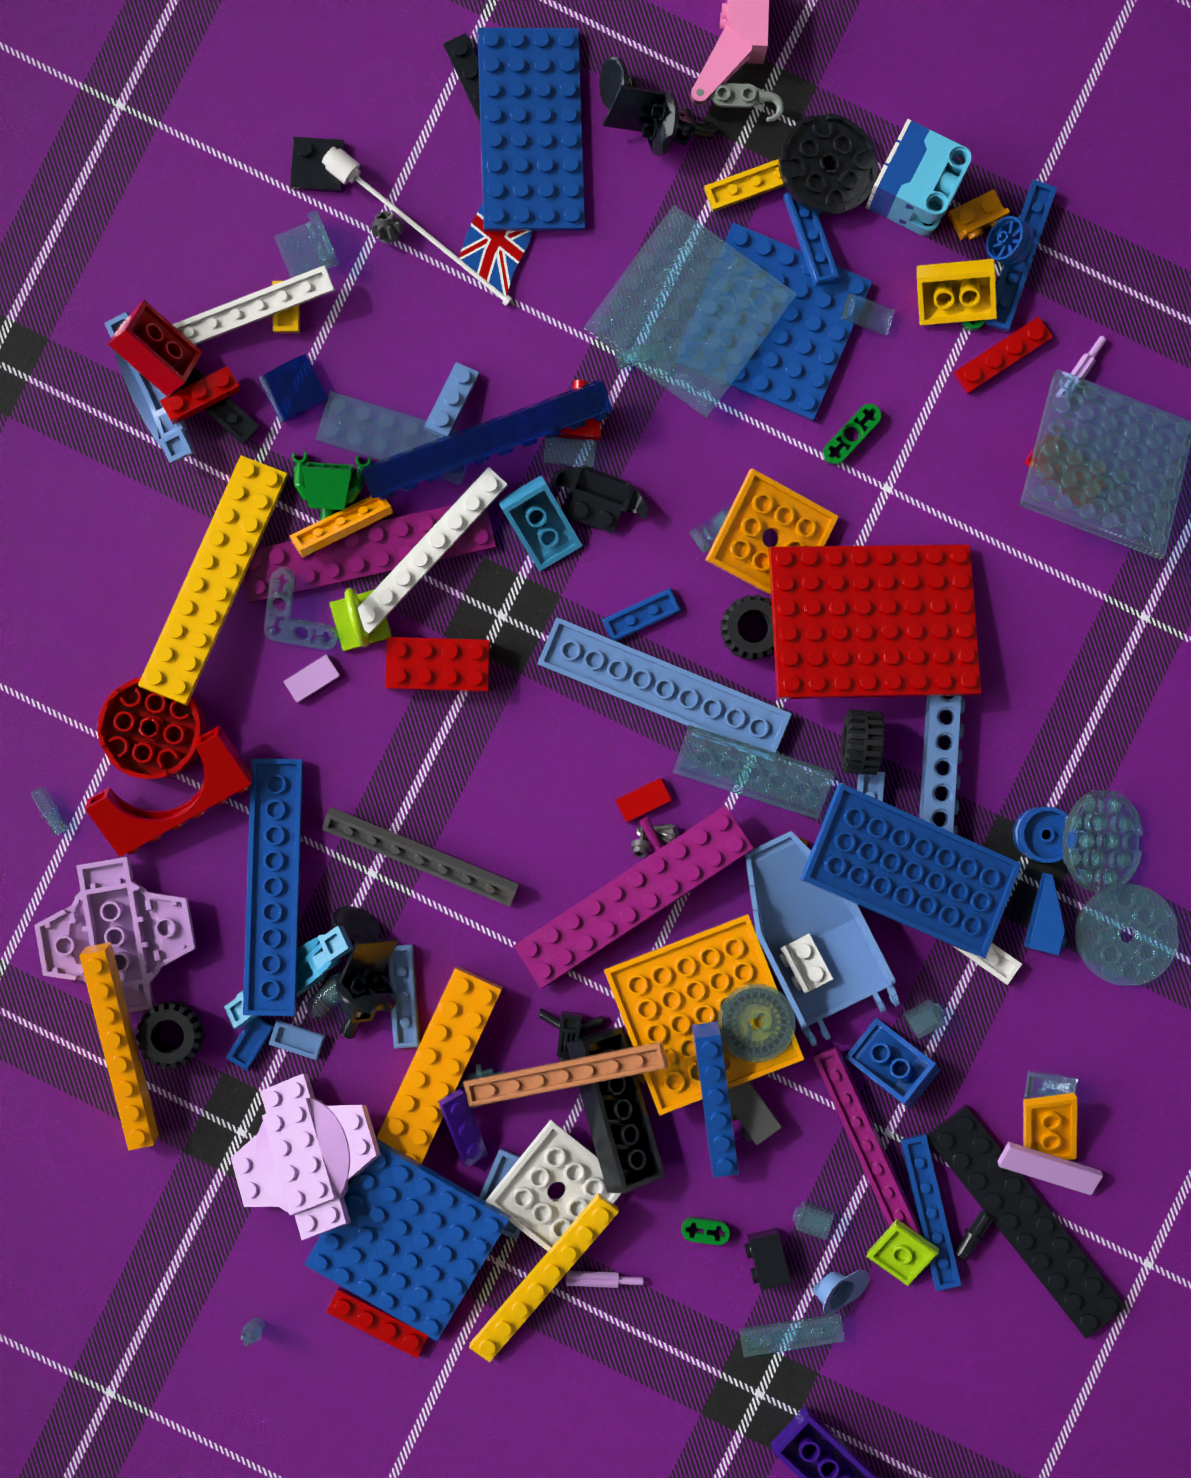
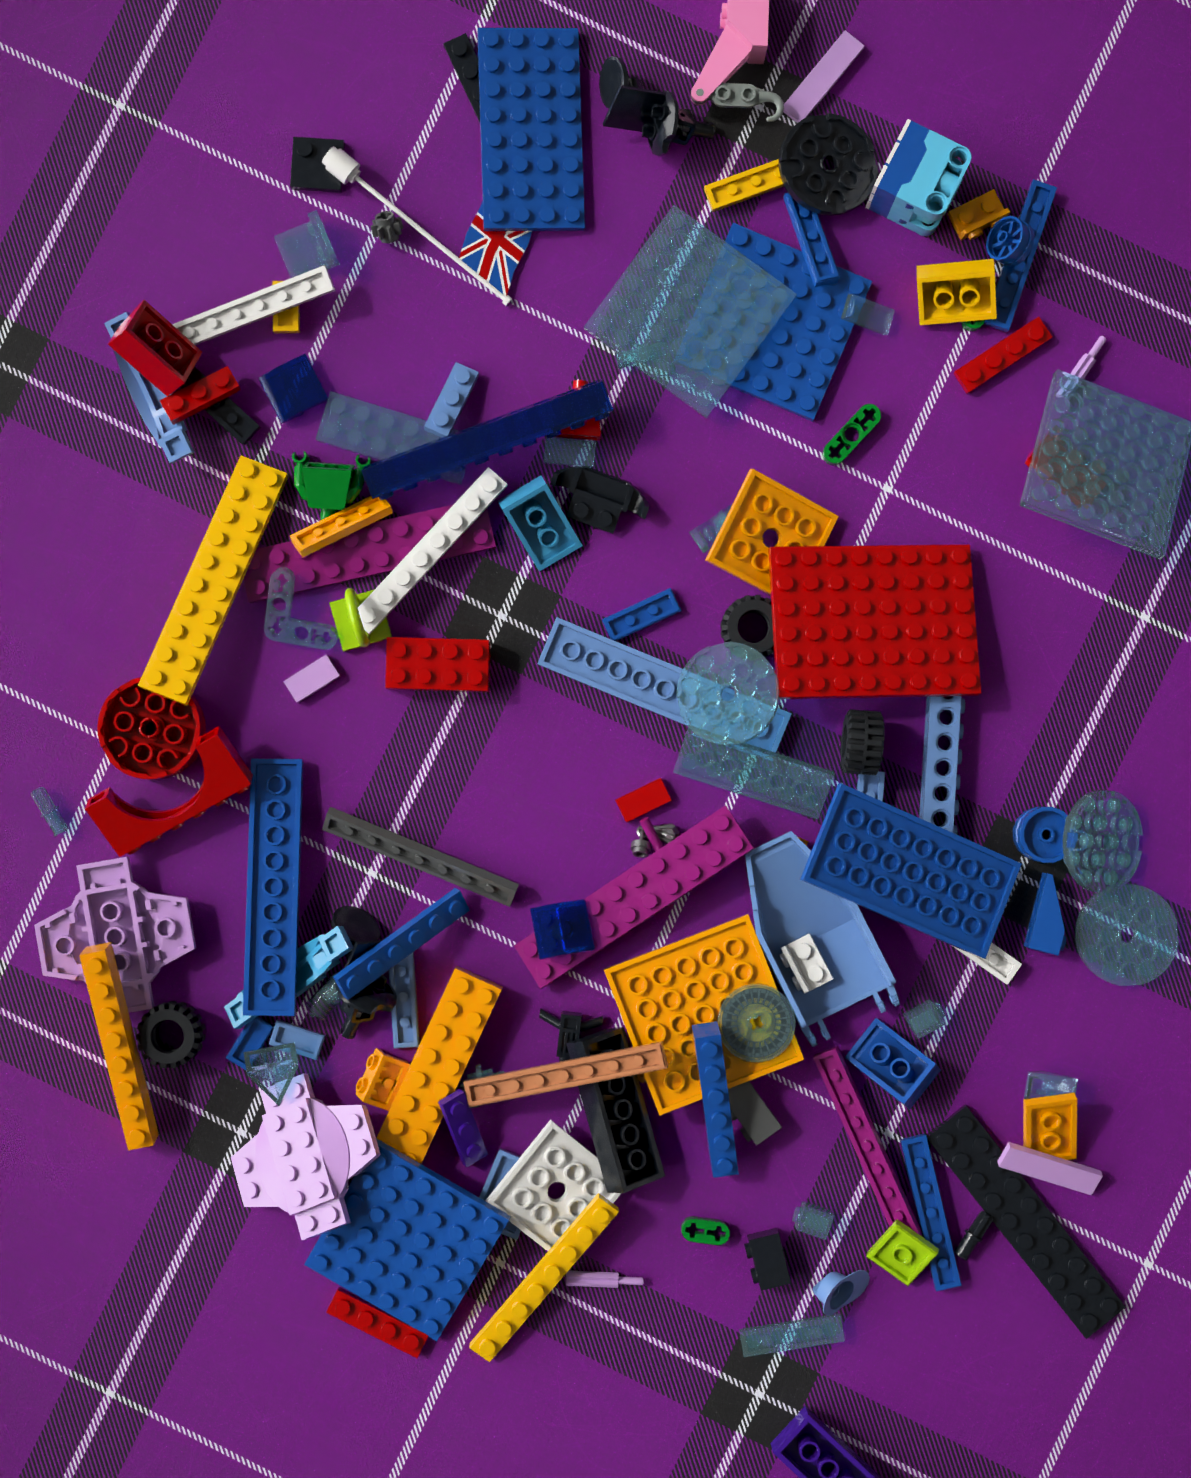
(252, 1331): clear light blue axle -> none
(272, 1069): none -> clear light blue slope
(381, 1079): none -> light orange bracket
(401, 943): none -> blue plate
(562, 929): none -> clear blue slope
(702, 687): none -> clear light blue plate
(823, 77): none -> lavender tile

